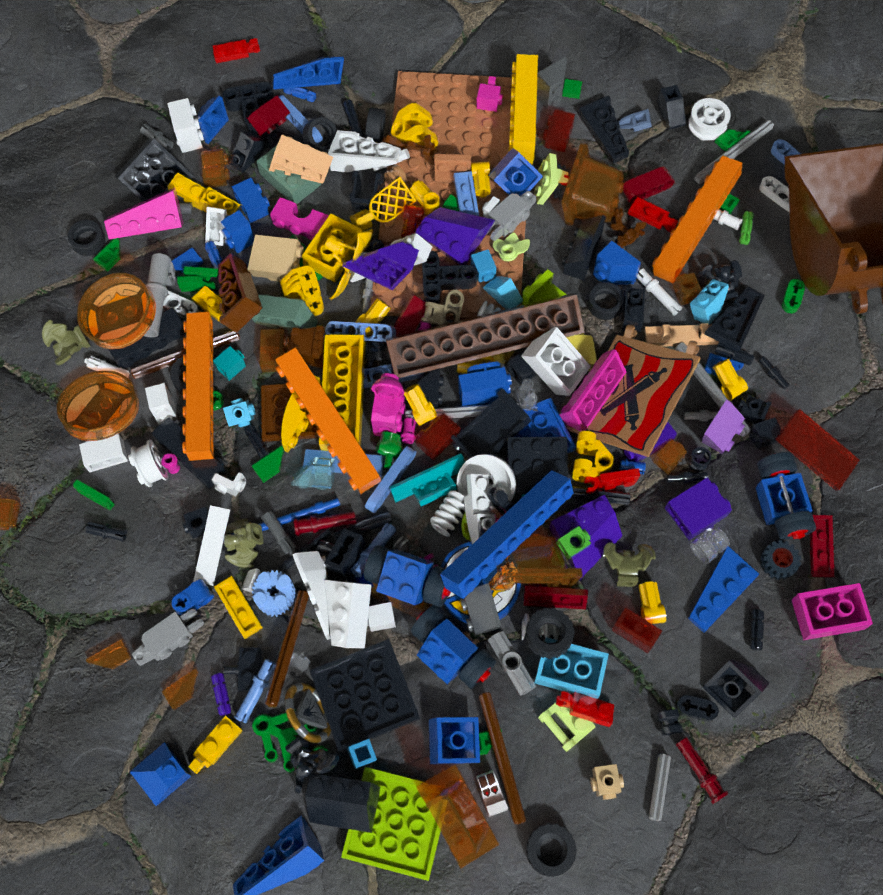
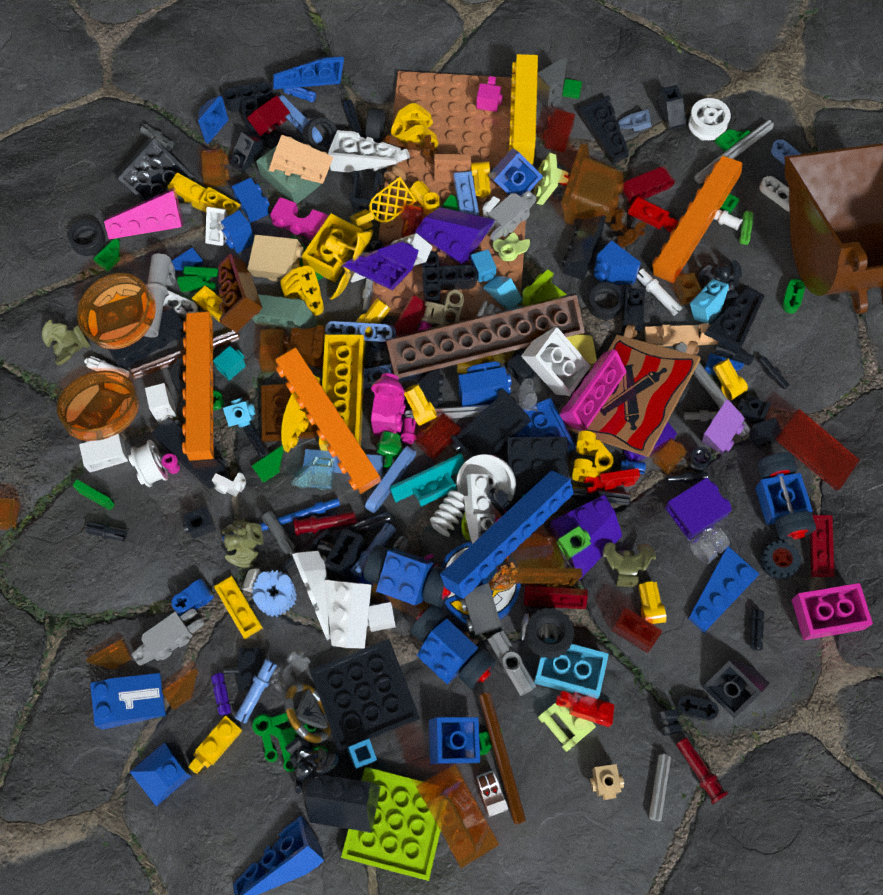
(127, 700): none -> blue slope
(185, 125): white brick -> none
(211, 545): white sticker -> none
(213, 254): blue axle -> none
(235, 50): red plate -> none
(286, 649): reddish brown axle -> none
(568, 855): black tyre -> none

